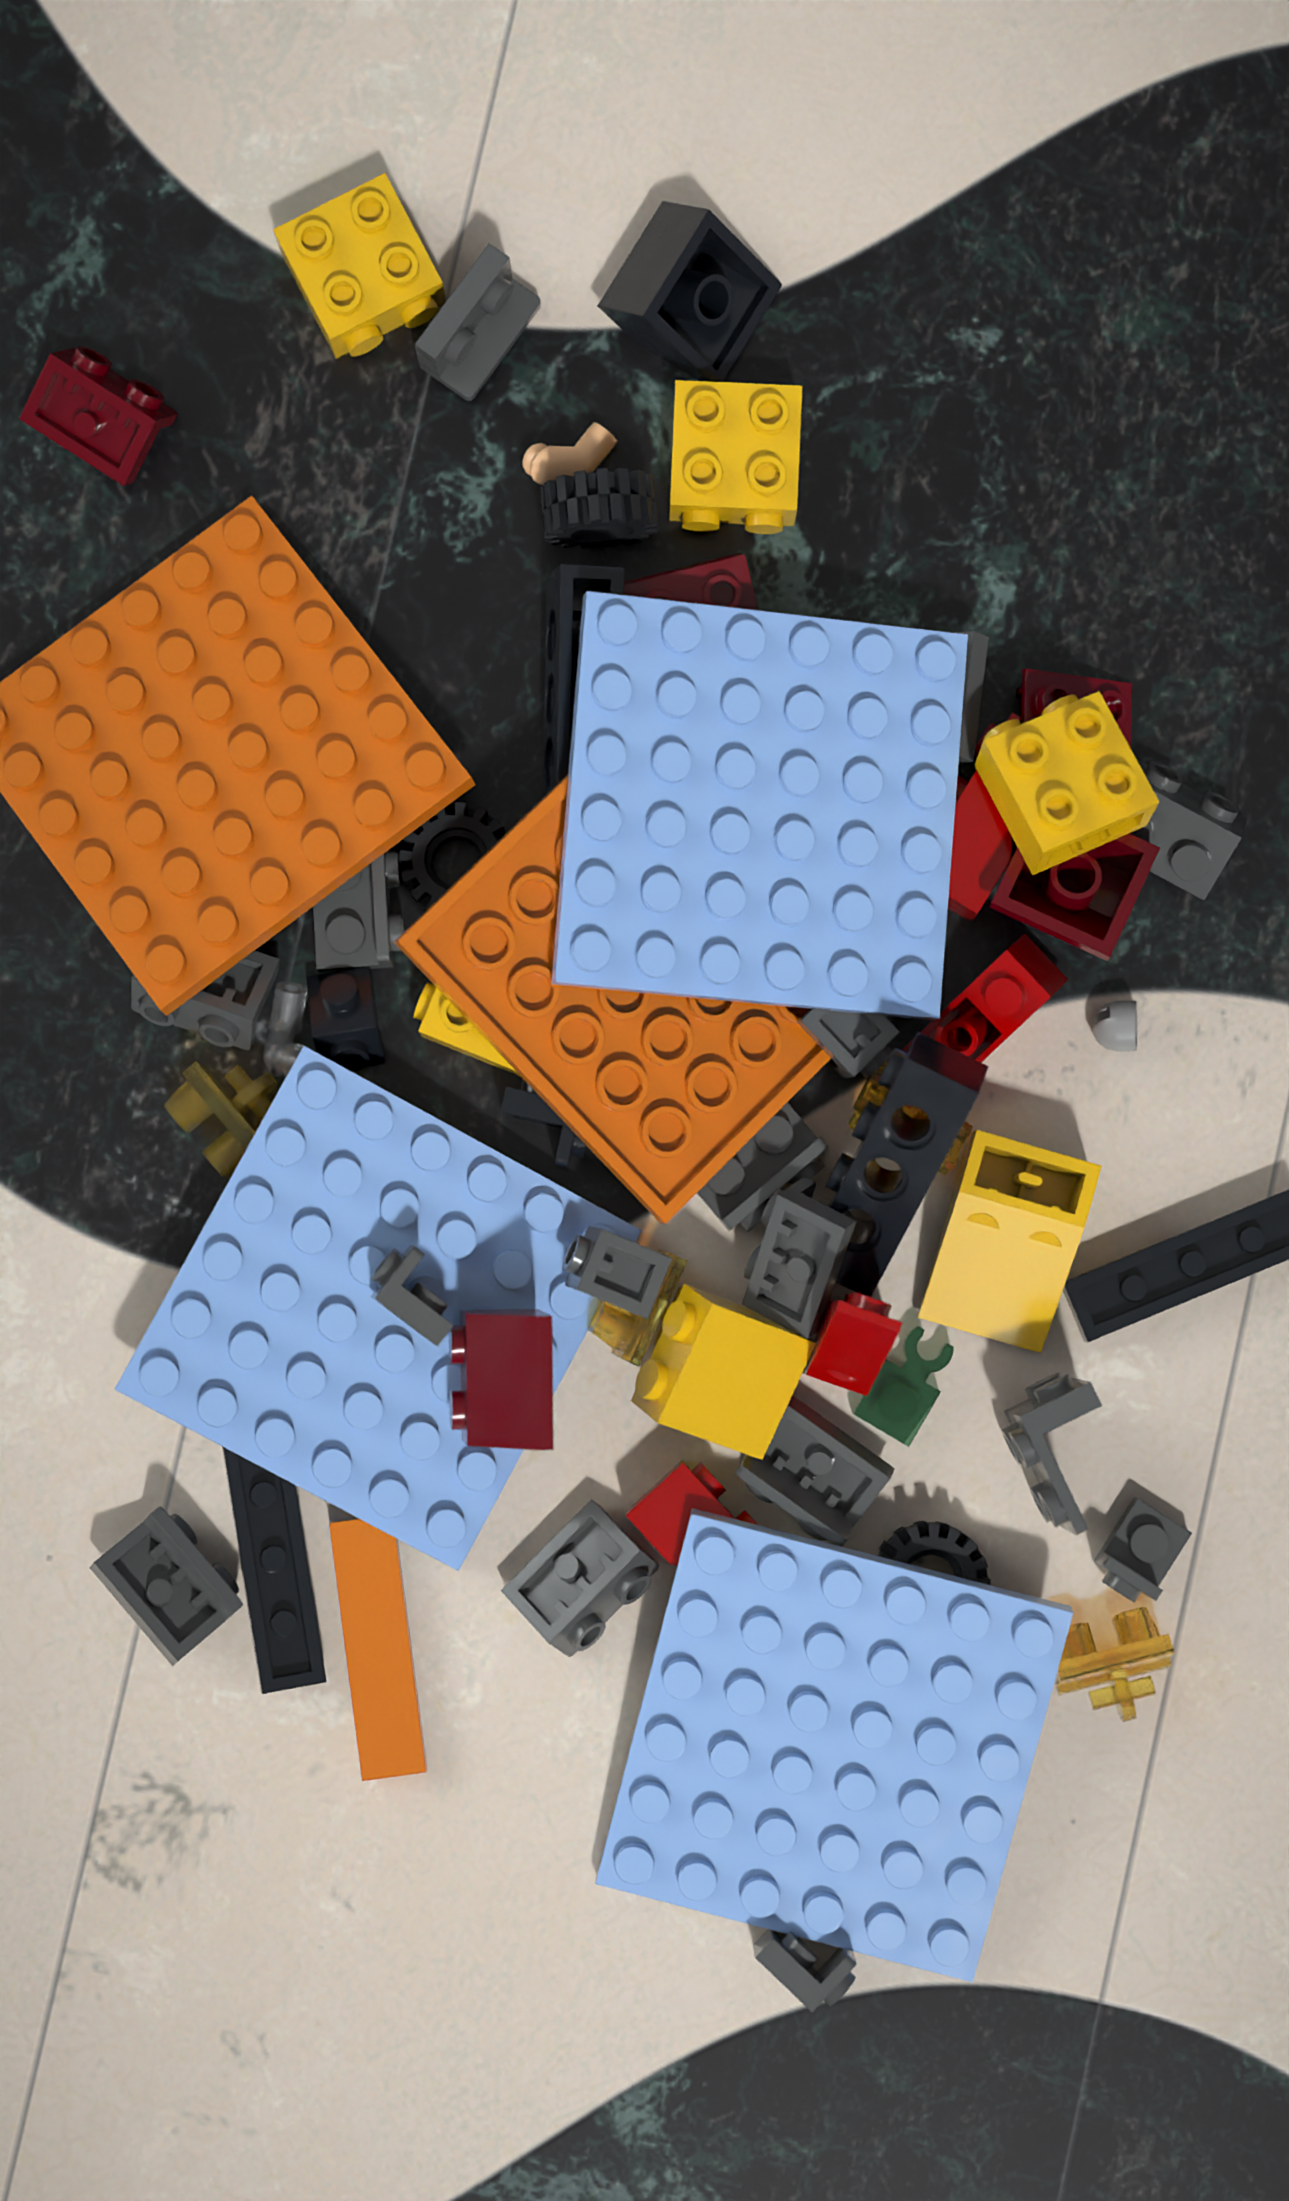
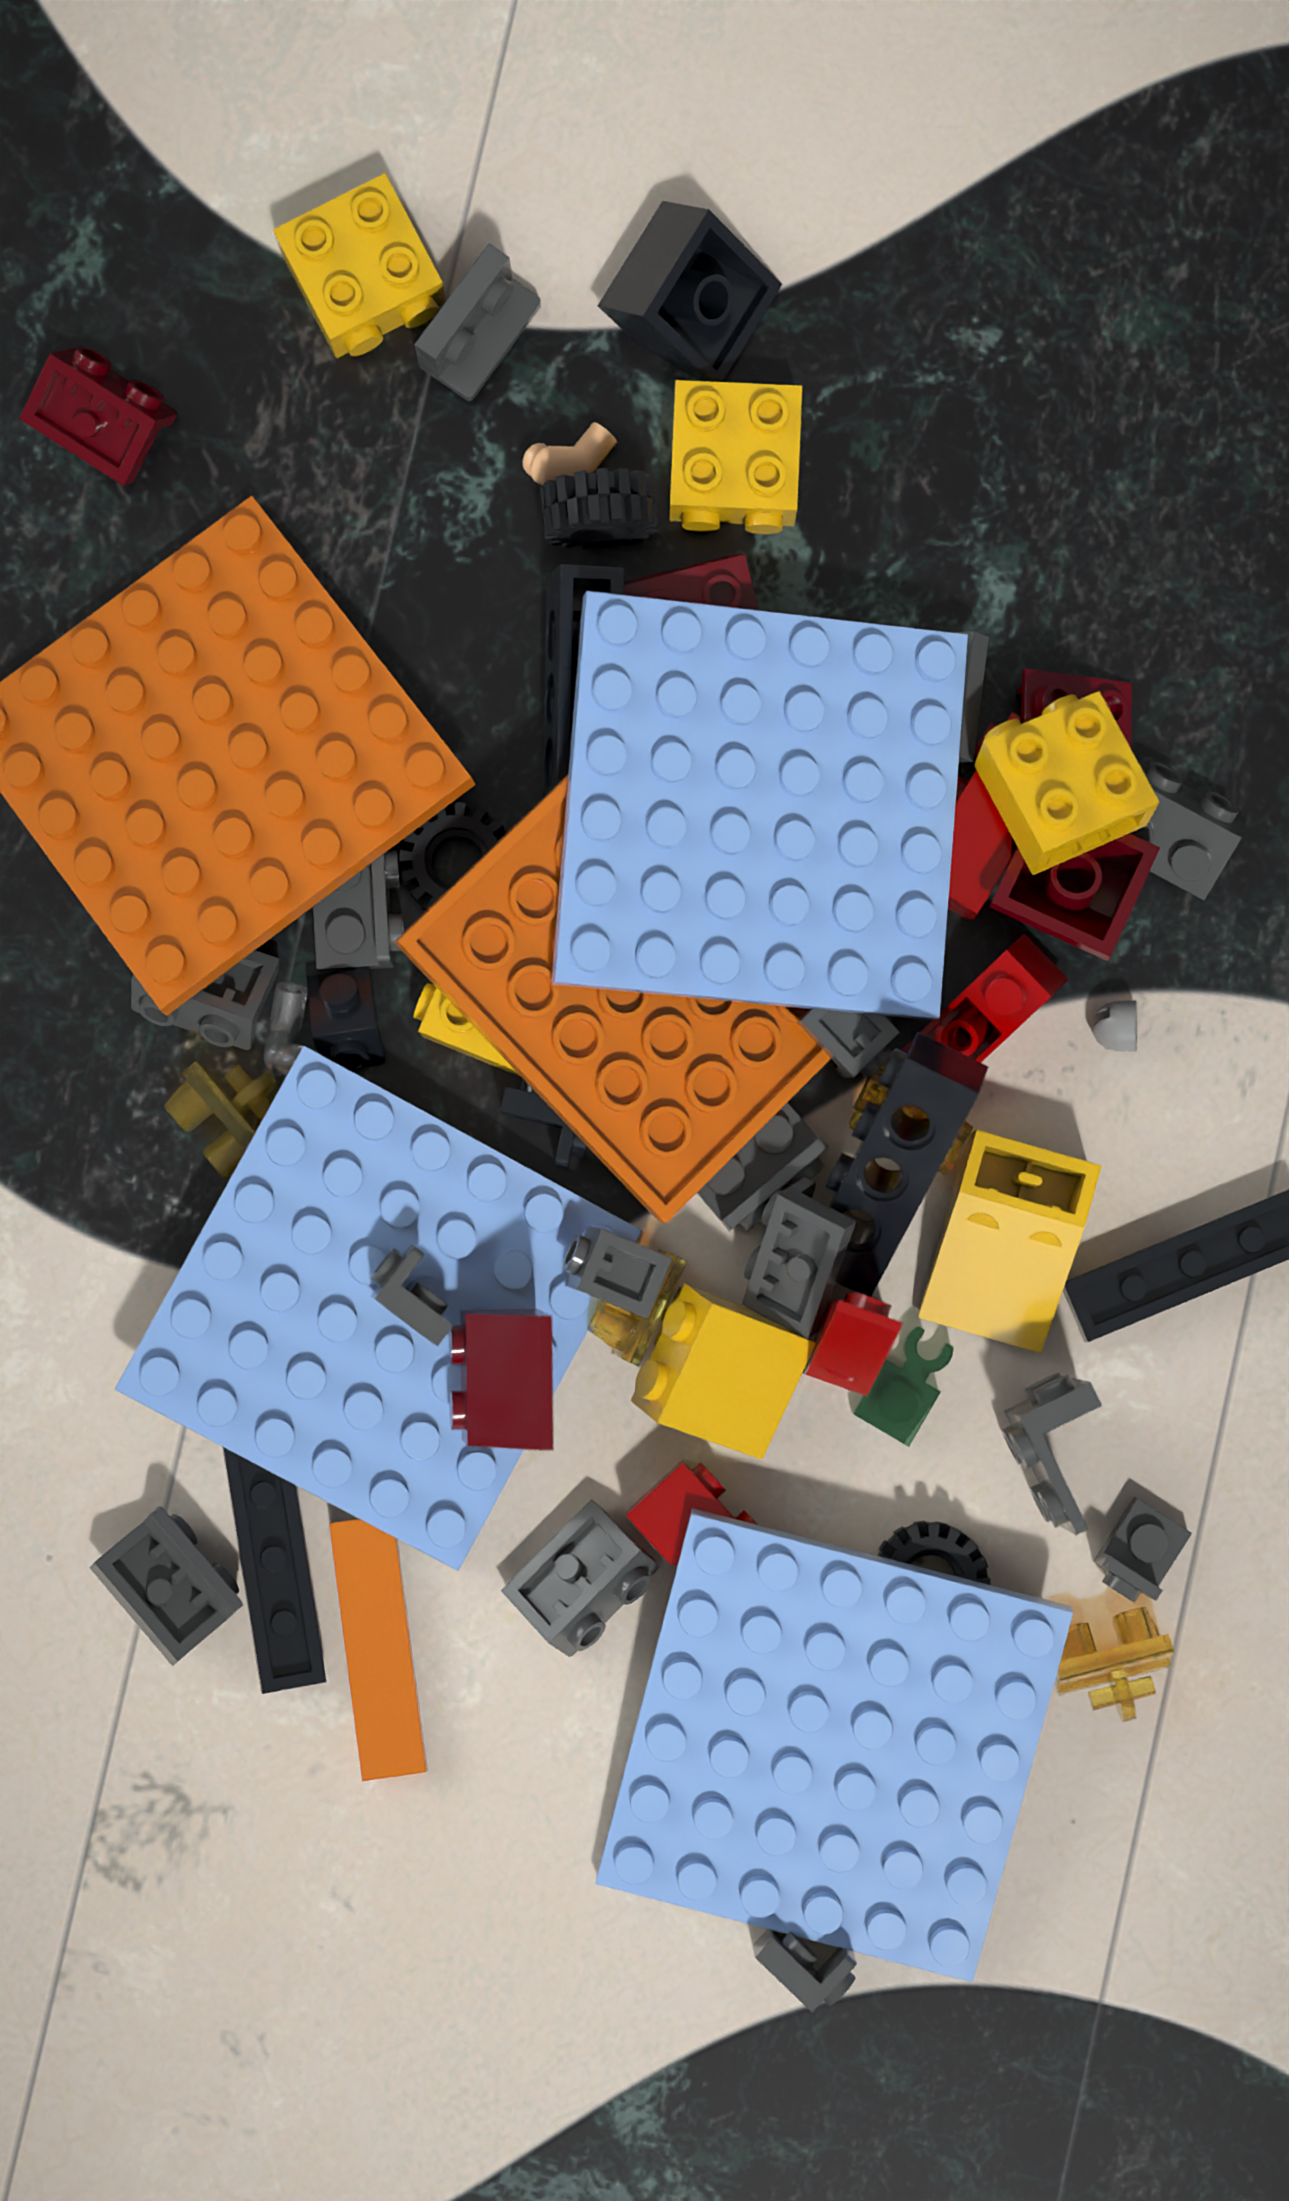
(816, 1474): dark grey bracket -> none

